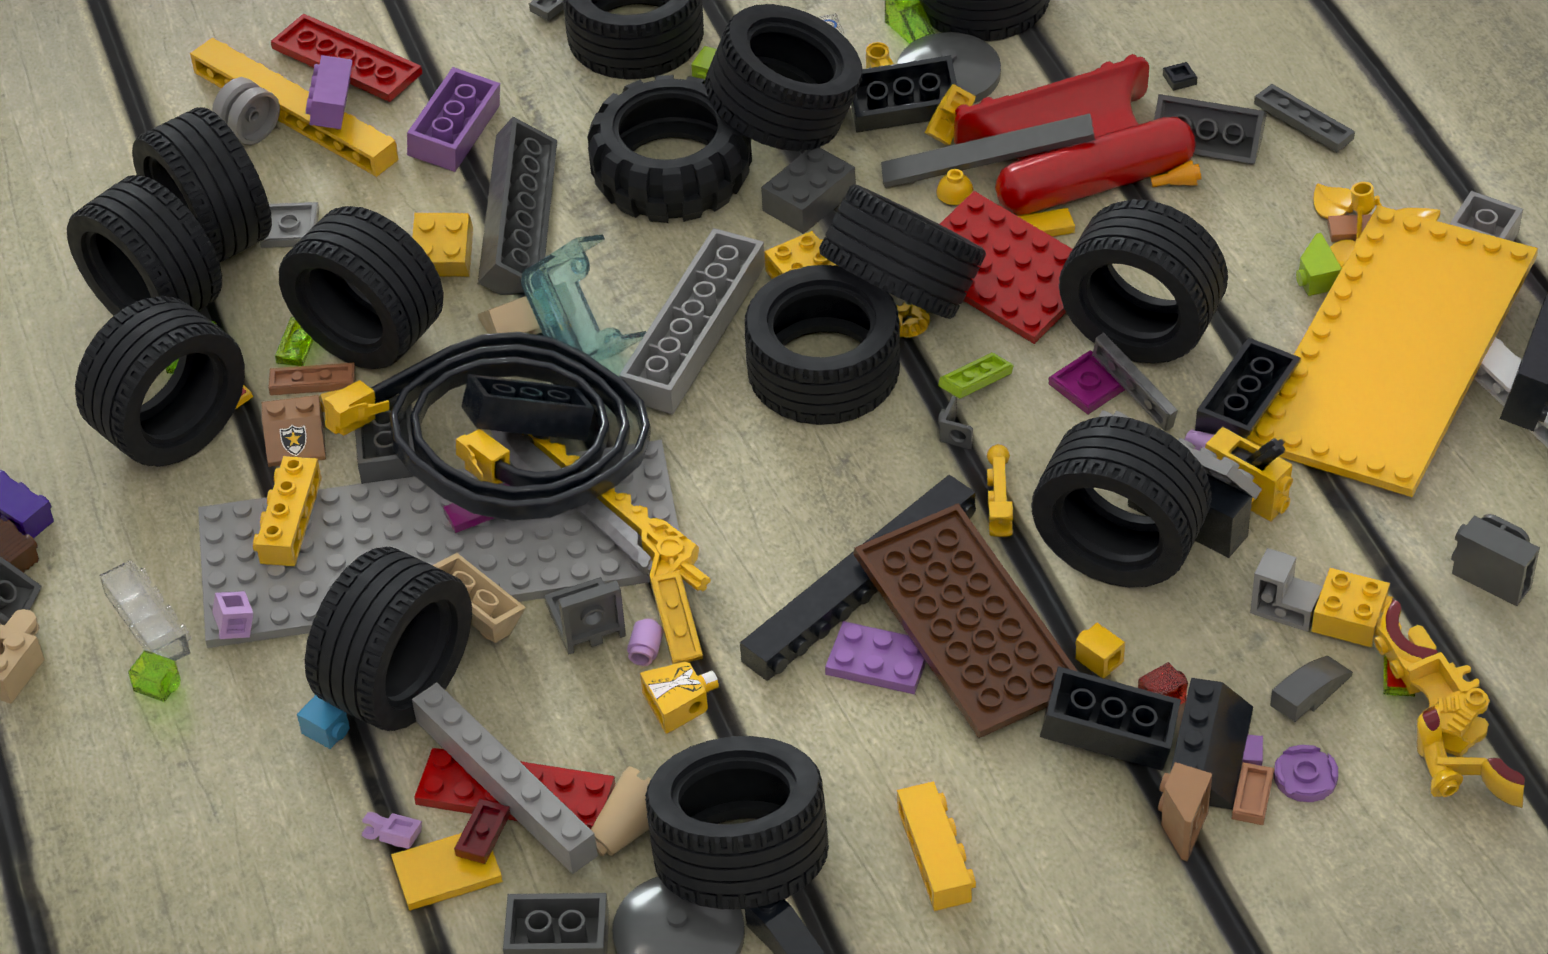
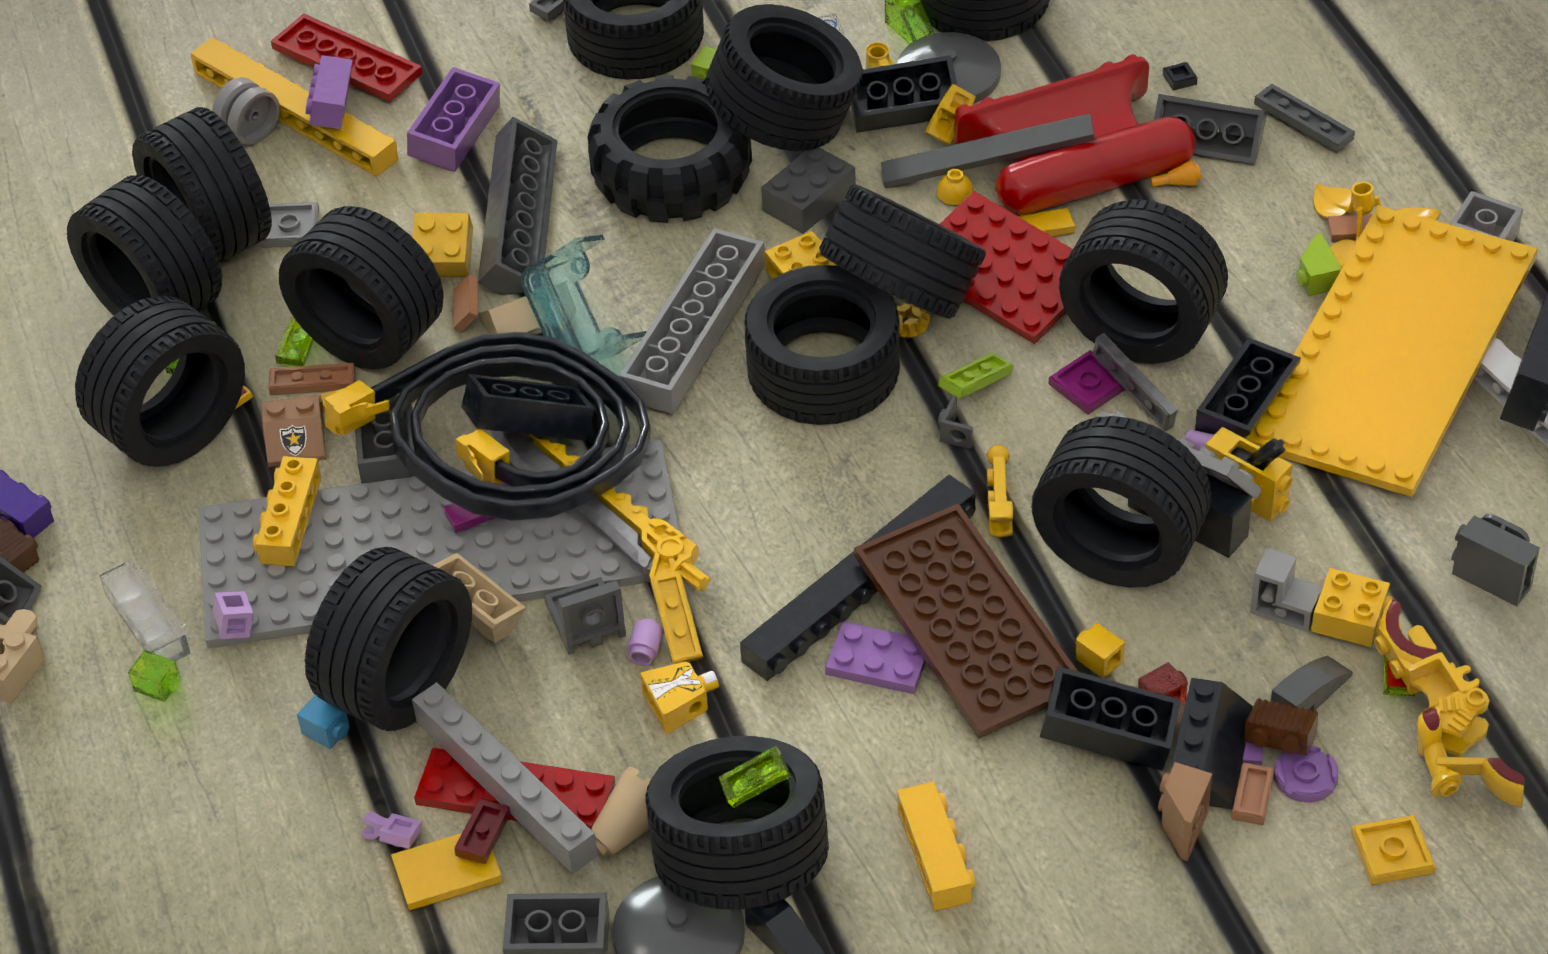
(465, 302): none -> nougat tile
(754, 776): none -> clear neon green plate
(1281, 727): none -> reddish brown brick
(1393, 849): none -> yellow tile

